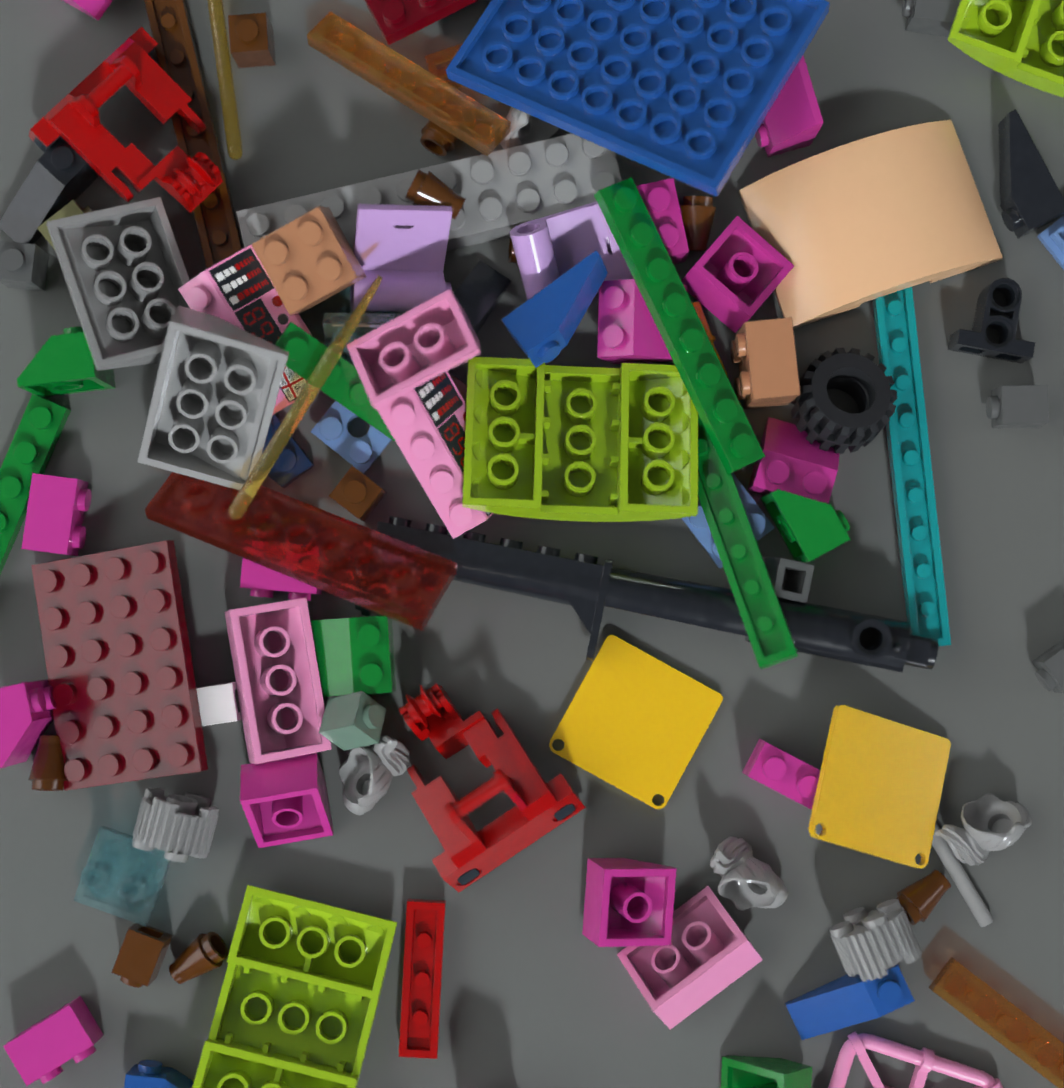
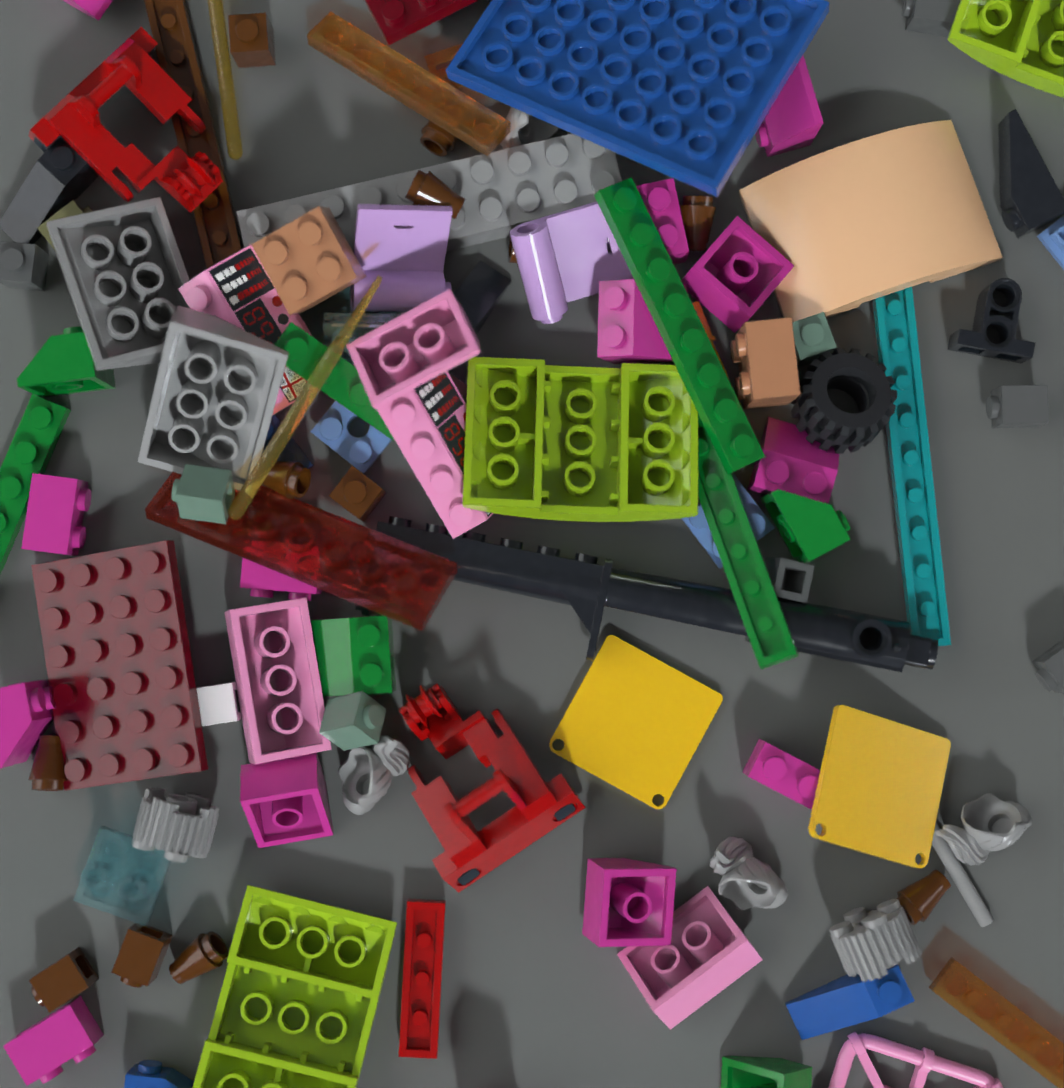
(63, 980): none -> reddish brown brick
(204, 493): none -> sand green brick
(289, 479): none -> reddish brown cone
(552, 315): blue slope -> none
(812, 338): none -> sand green brick

